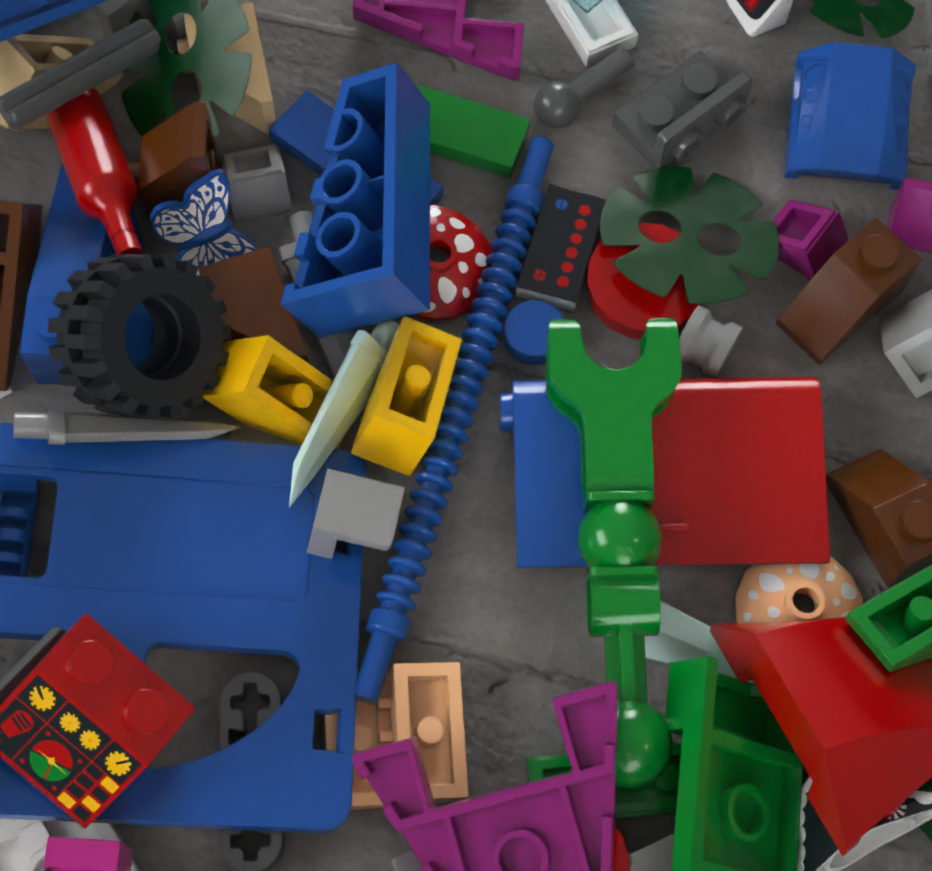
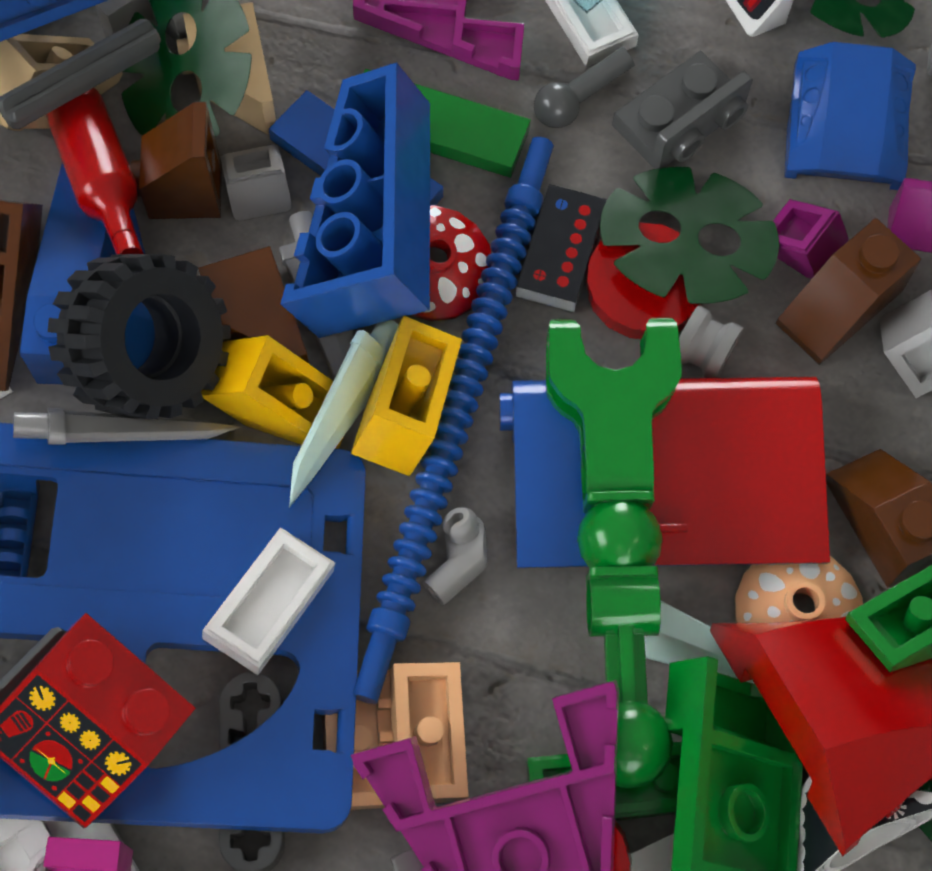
(200, 223): blue animal -> none
(268, 601): none -> white tile
(355, 512): light grey panel -> none
(464, 553): none -> light grey arm
(527, 330): blue tile -> none

